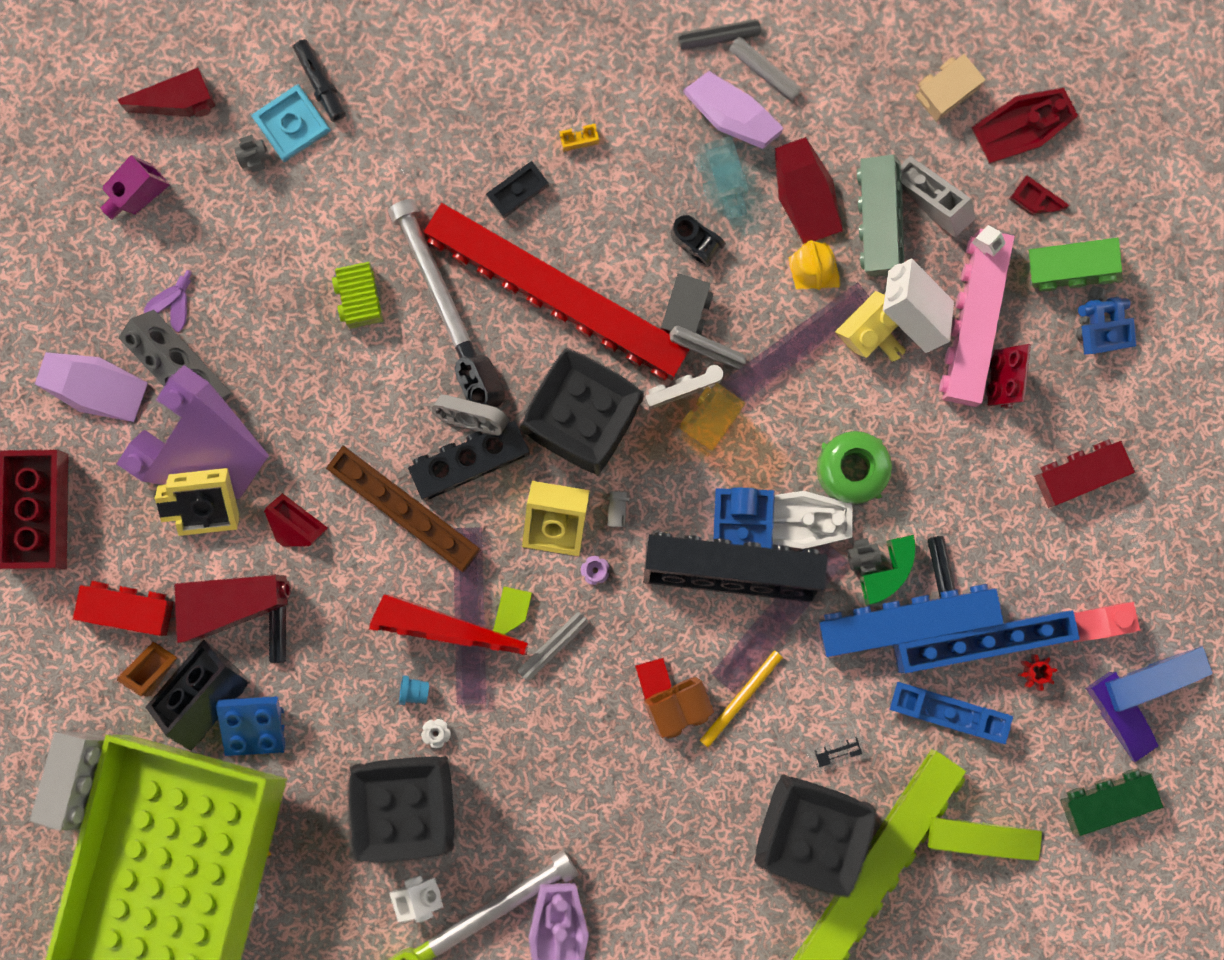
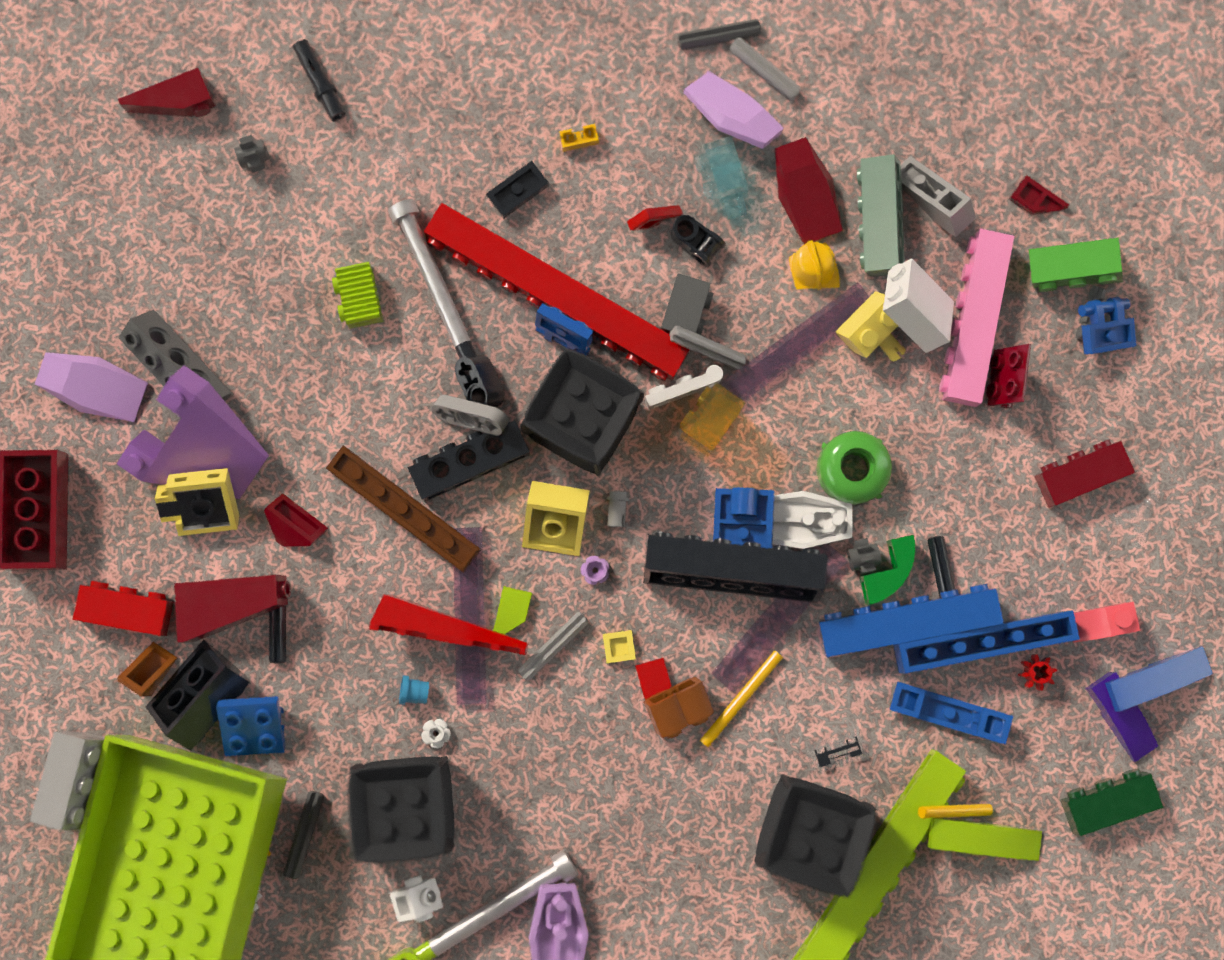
(132, 187): magenta torso -> none
(176, 298): medium lavender piece -> none
(291, 123): medium azure tile -> none
(303, 834): none -> dark grey axle
(563, 330): none -> blue plate
(619, 646): none -> light yellow tile
(653, 216): none -> red tile
(947, 811): none -> yellow bar
(949, 87): tan brick -> none
(989, 241): piece -> none
(1024, 124): dark red piece -> none

